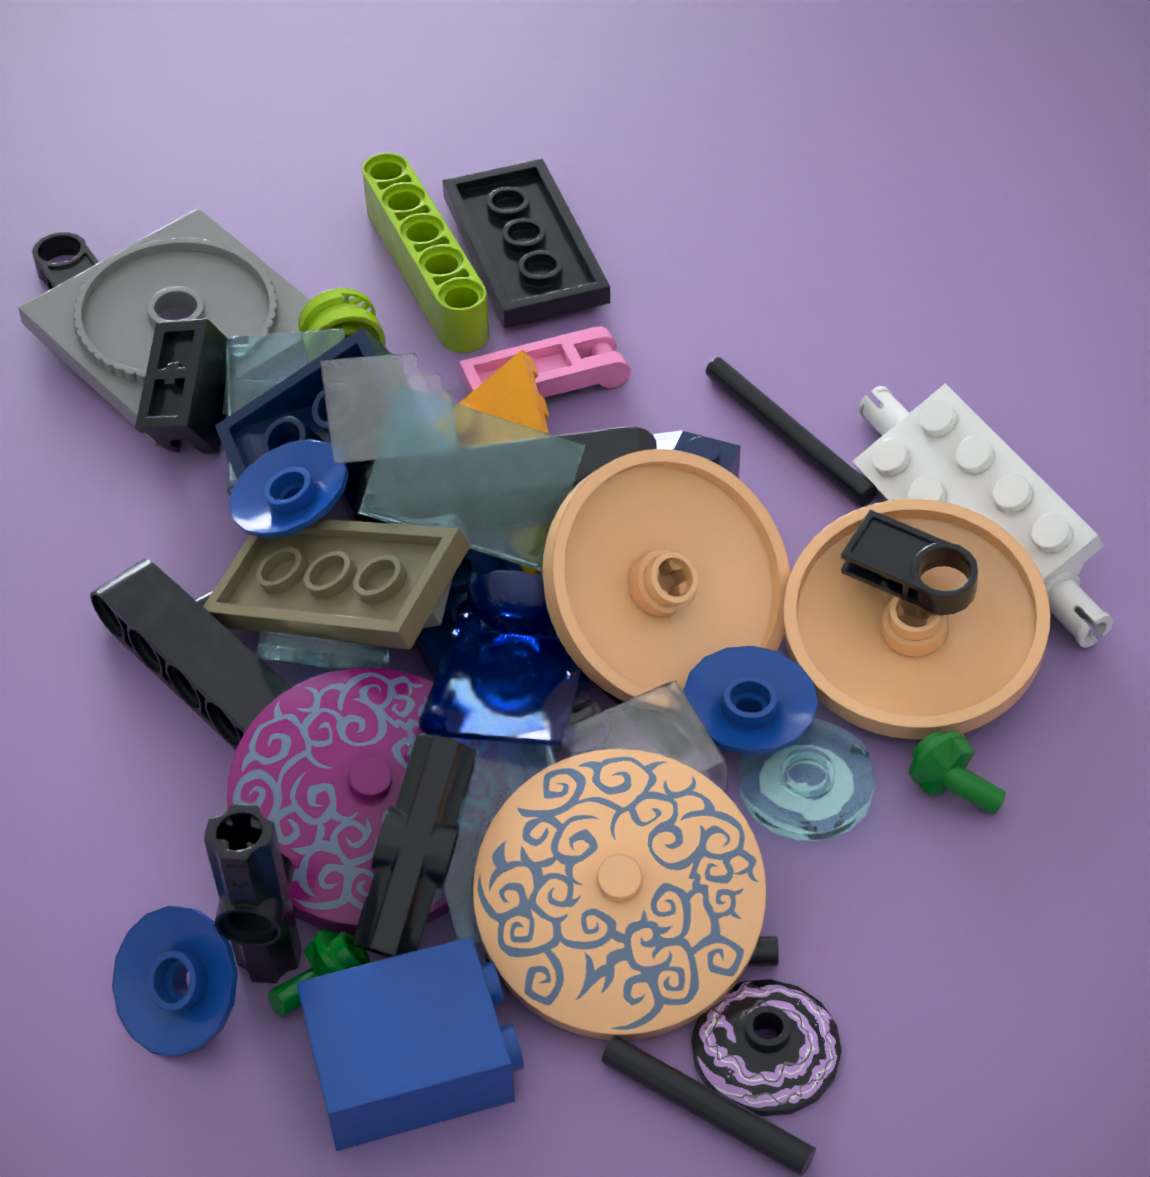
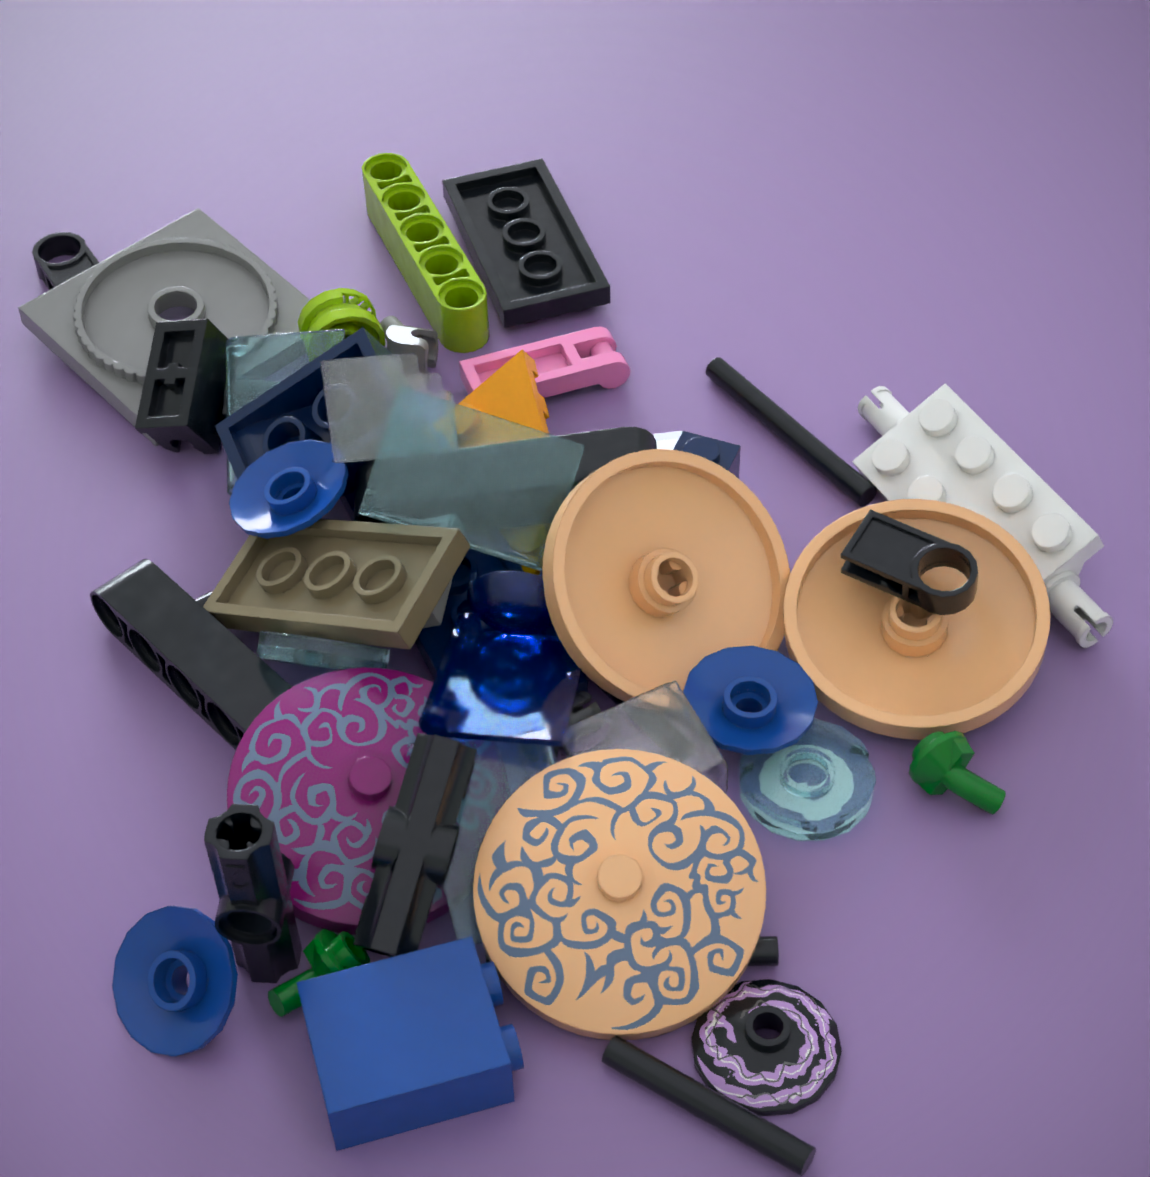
(409, 339): none -> light grey piece

